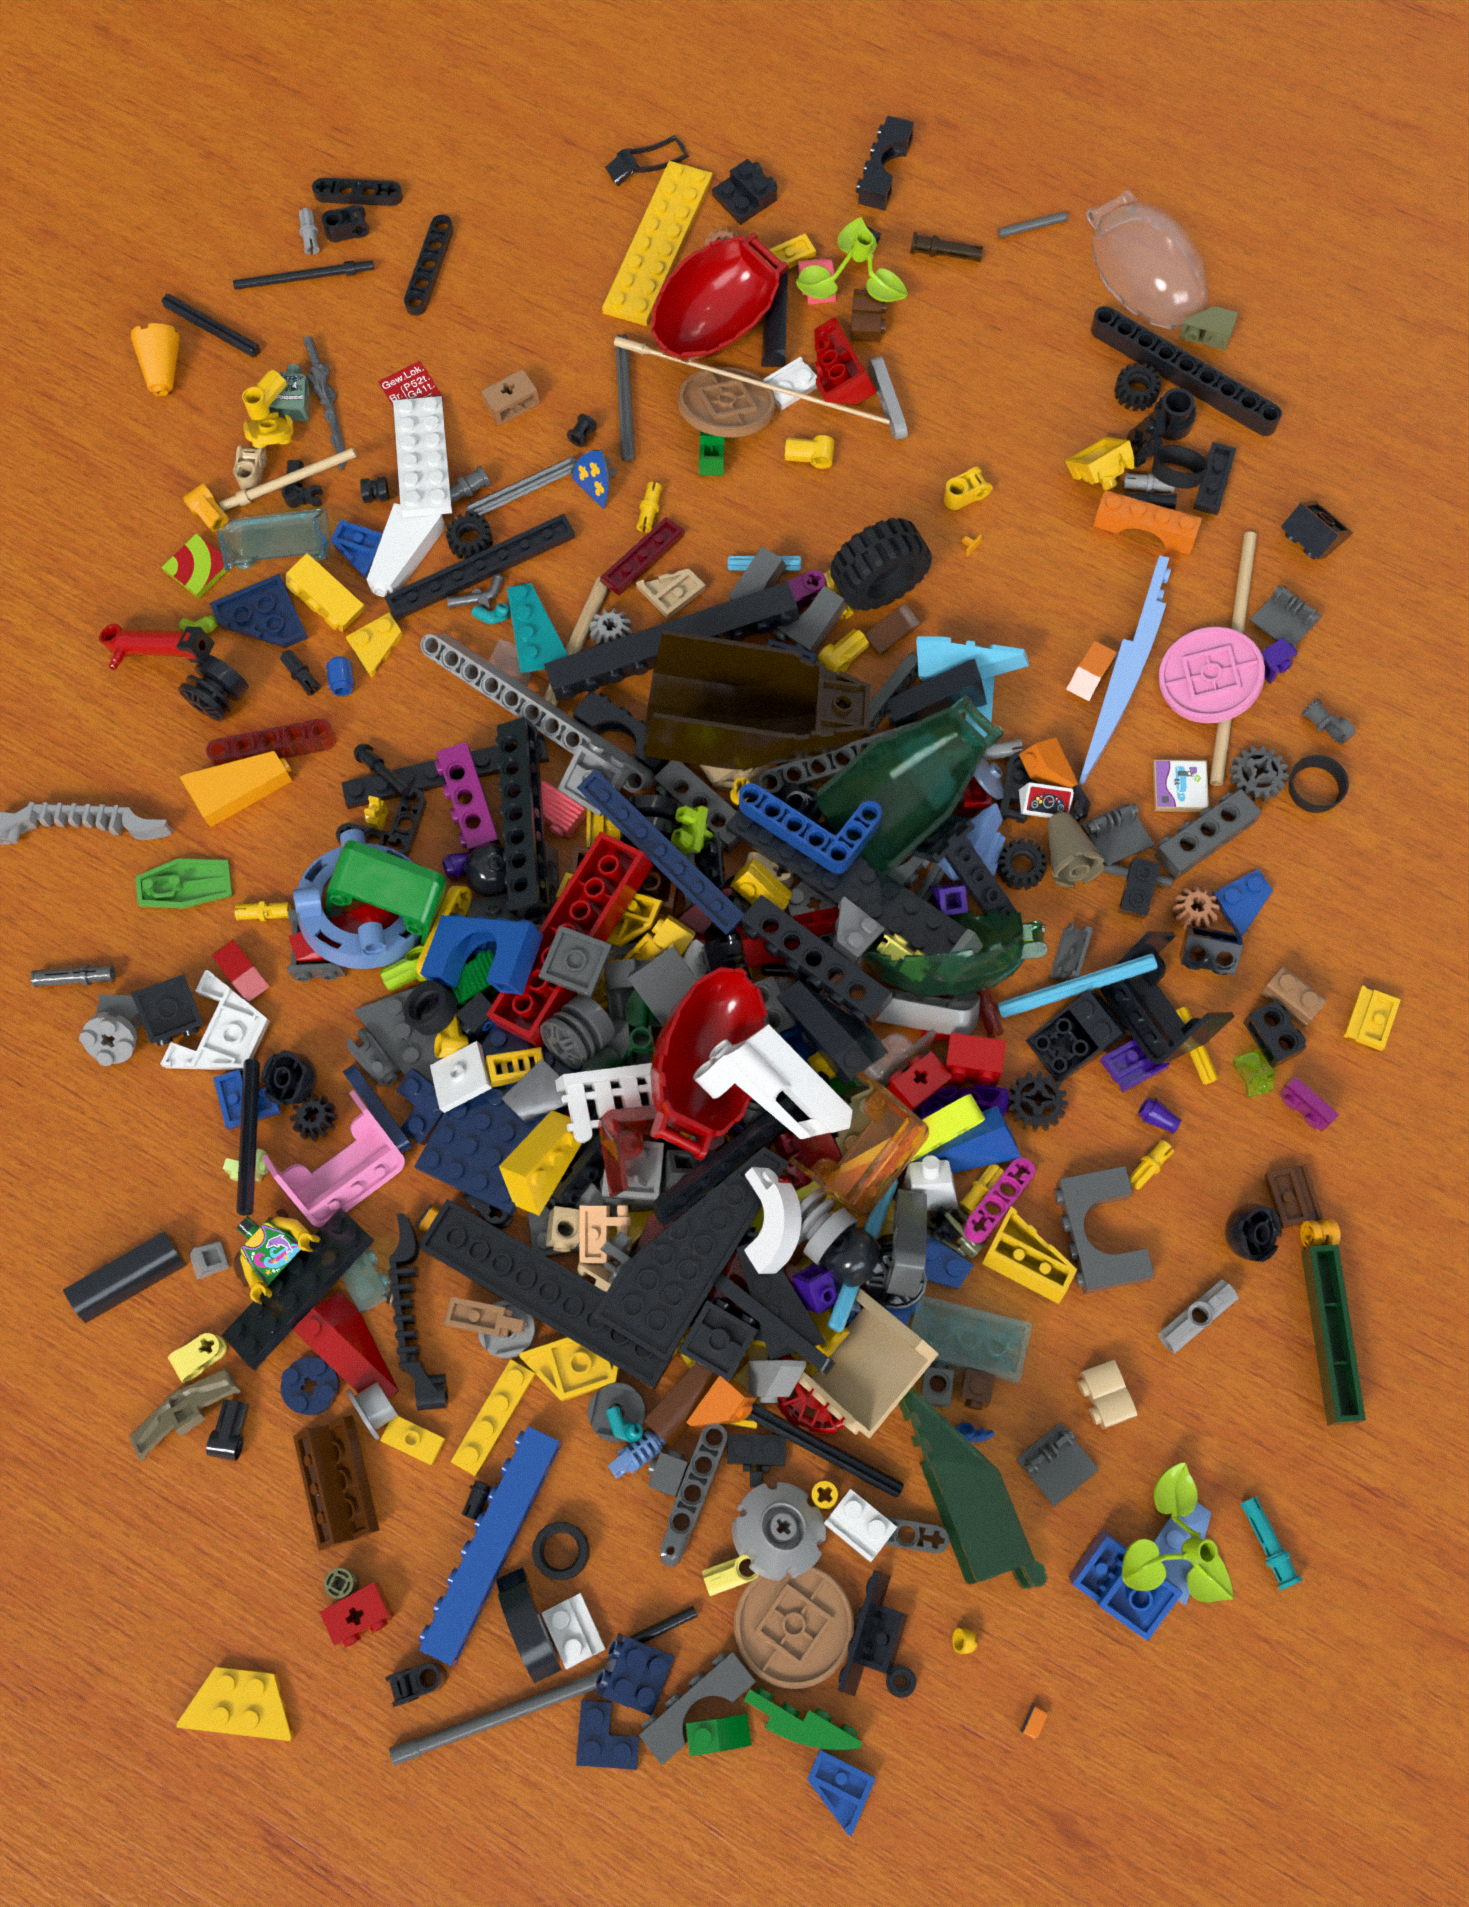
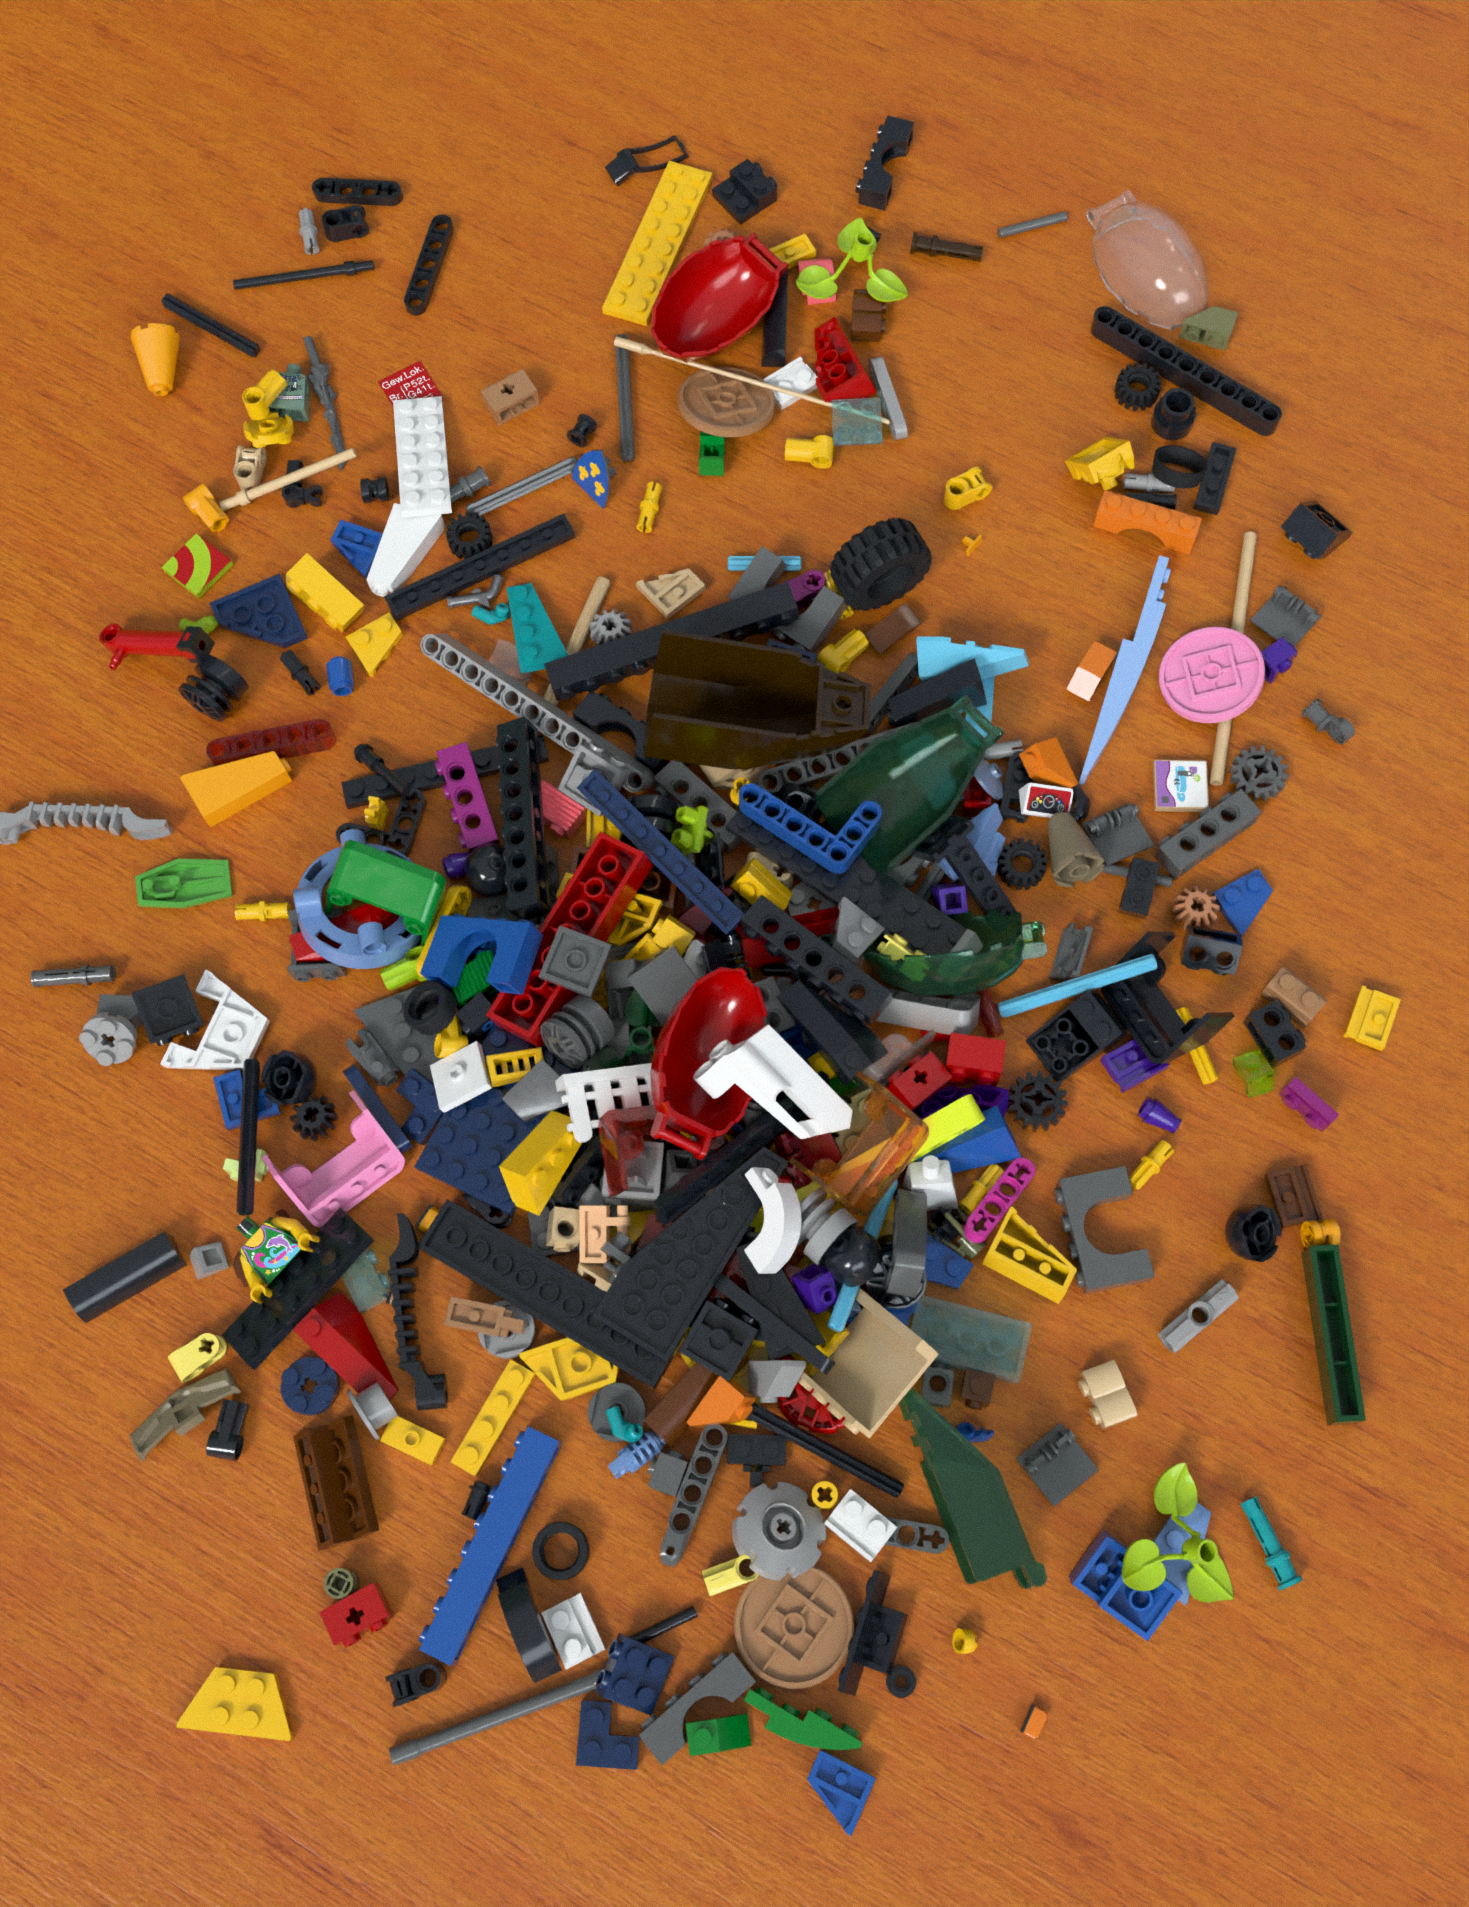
(240, 970): red slope -> none
(274, 536): clear light blue windscreen -> none
(642, 556): dark red tile -> none
(856, 421): none -> clear light blue hinge
(1145, 437): black plate -> none
(1325, 763): black tyre -> none

